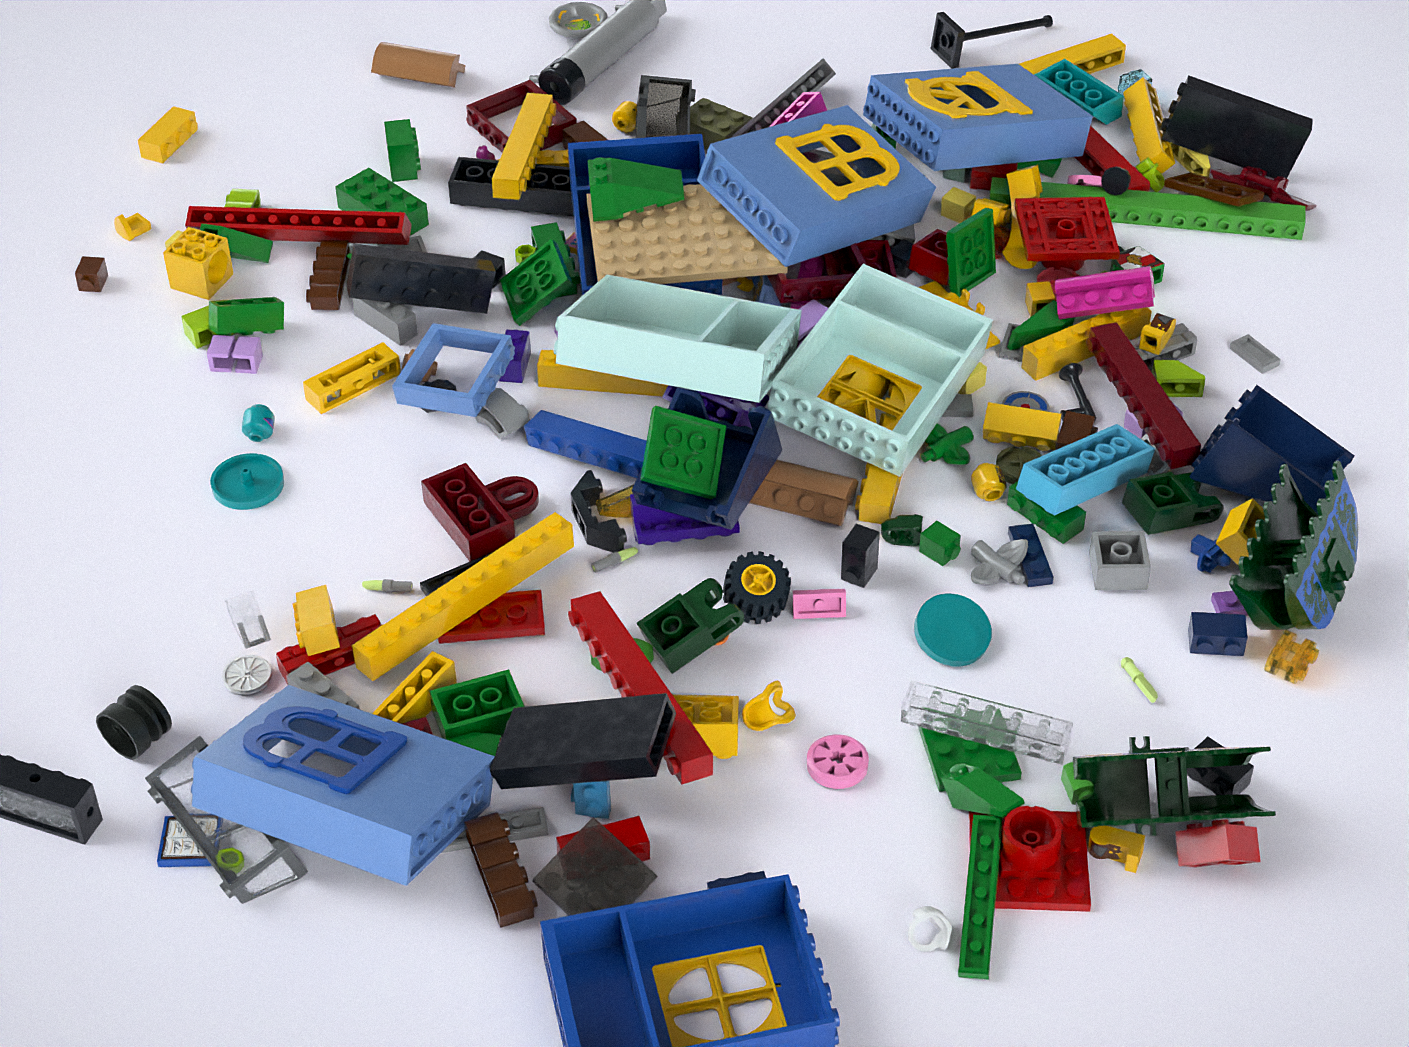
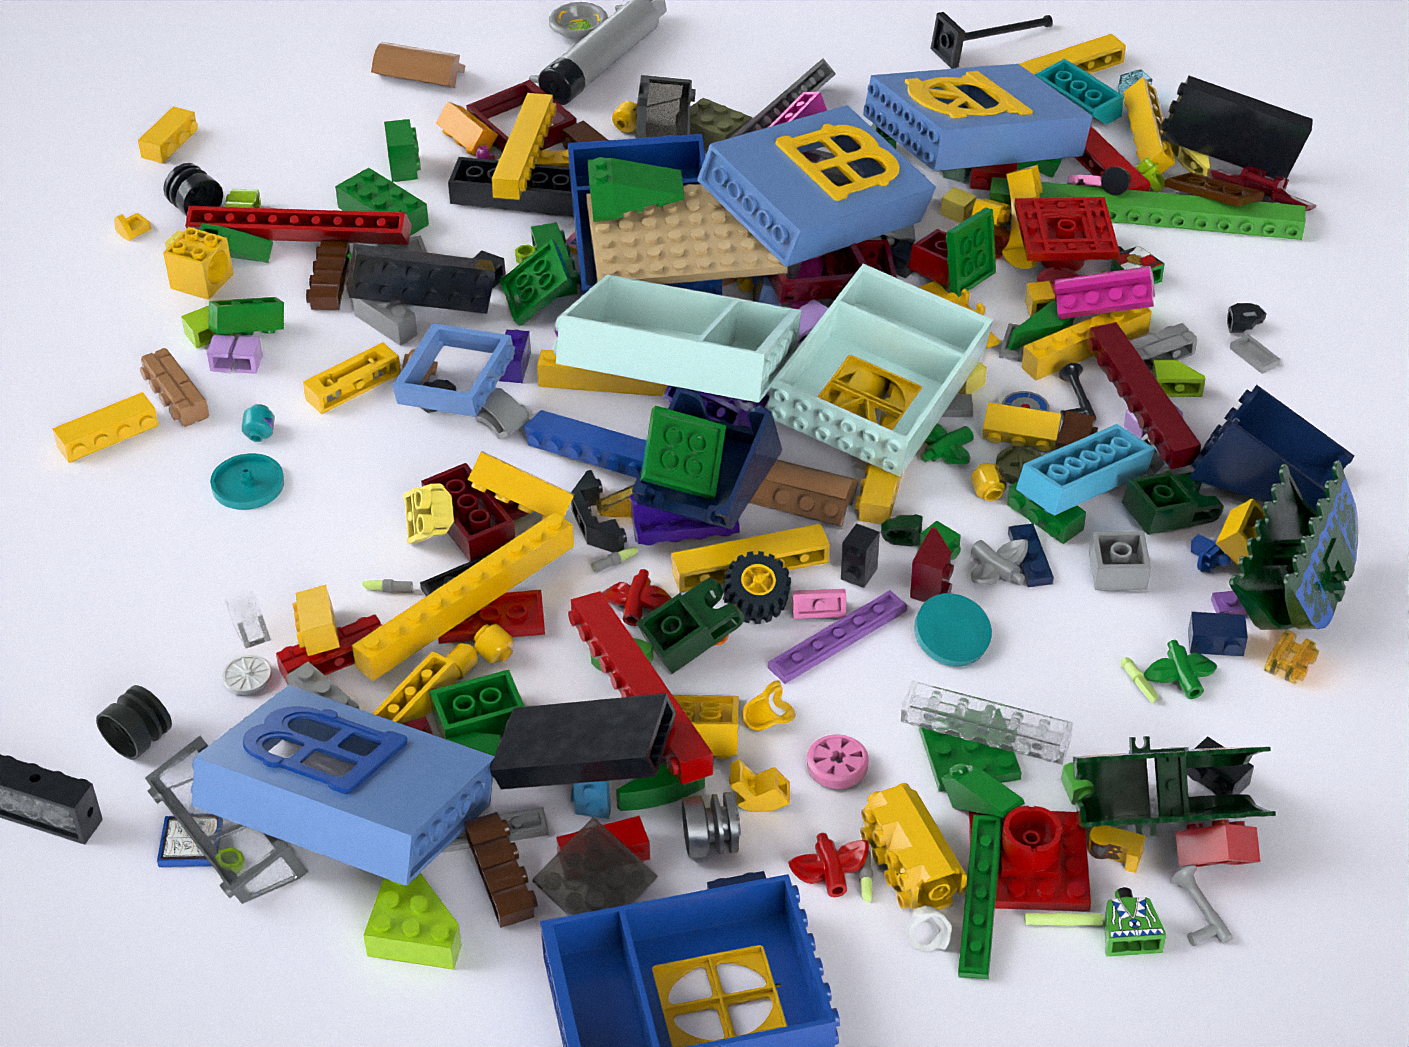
(91, 274): reddish brown brick -> none
(105, 427): none -> yellow brick
(174, 387): none -> medium nougat brick
(191, 186): none -> black wheel
(412, 926): none -> lime brick
(427, 512): none -> light yellow slope
(465, 128): none -> light orange brick
(465, 659): none -> yellow brick
(493, 643): none -> yellow head
(519, 486): none -> yellow brick
(636, 596): none -> red plant
(655, 791): none -> green slope
(710, 824): none -> flat silver wheel
(759, 791): none -> yellow brick
(794, 547): none -> yellow brick
(830, 864): none -> red plant
(837, 636): none -> medium lavender tile
(866, 879): none -> piece
(913, 848): none -> yellow brick
(931, 568): none -> dark red slope
(1063, 919): none -> yellowish green piece
(1132, 926): none -> bright green torso
(1158, 330): yellow leg -> none
(1181, 668): none -> green plant
(1217, 927): none -> light grey piece
(1244, 317): none -> black rock

